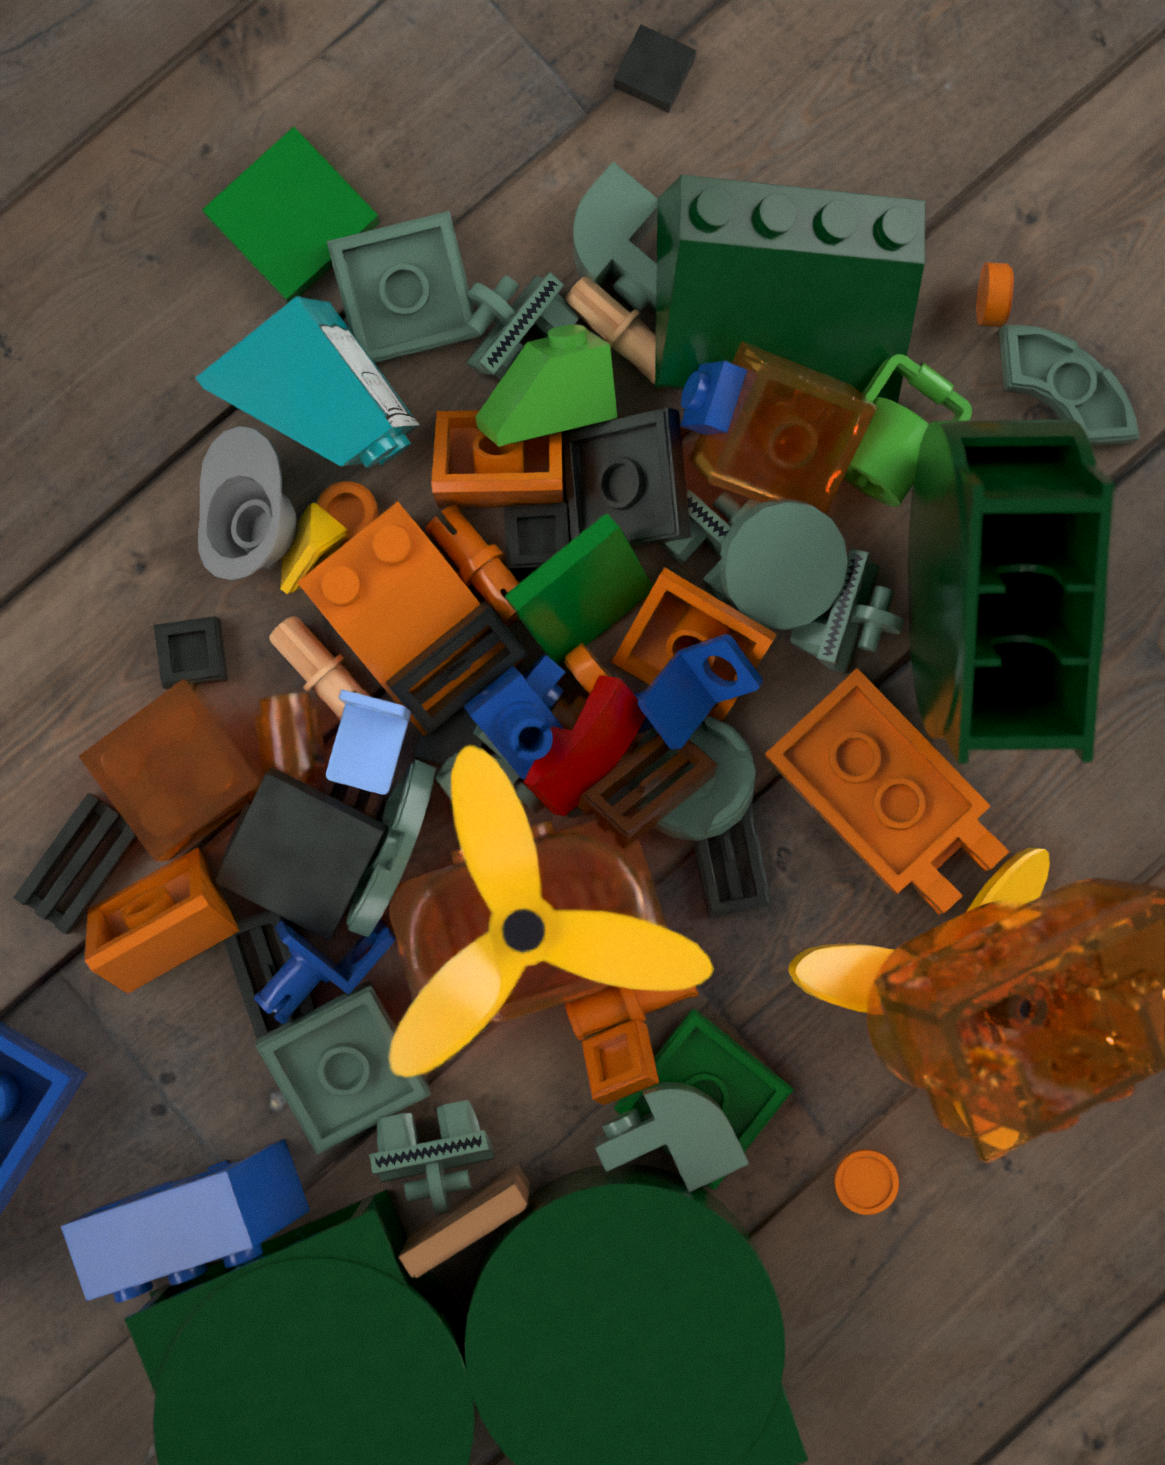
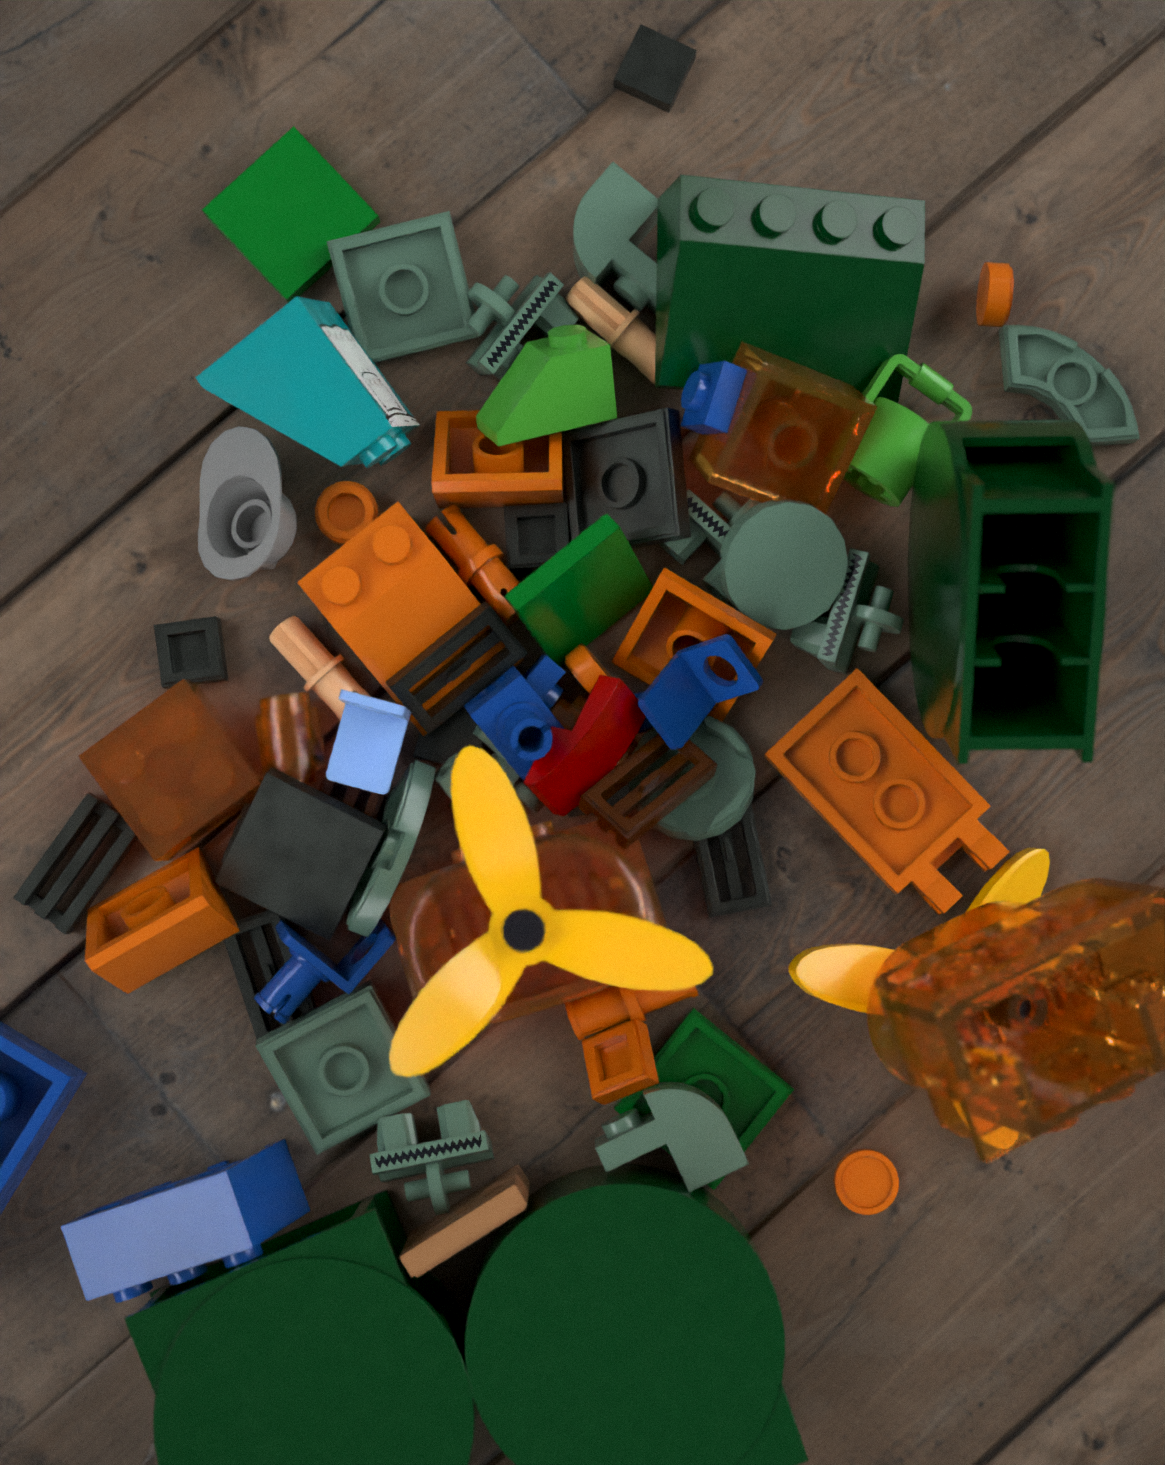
(315, 540): yellow slope -> none

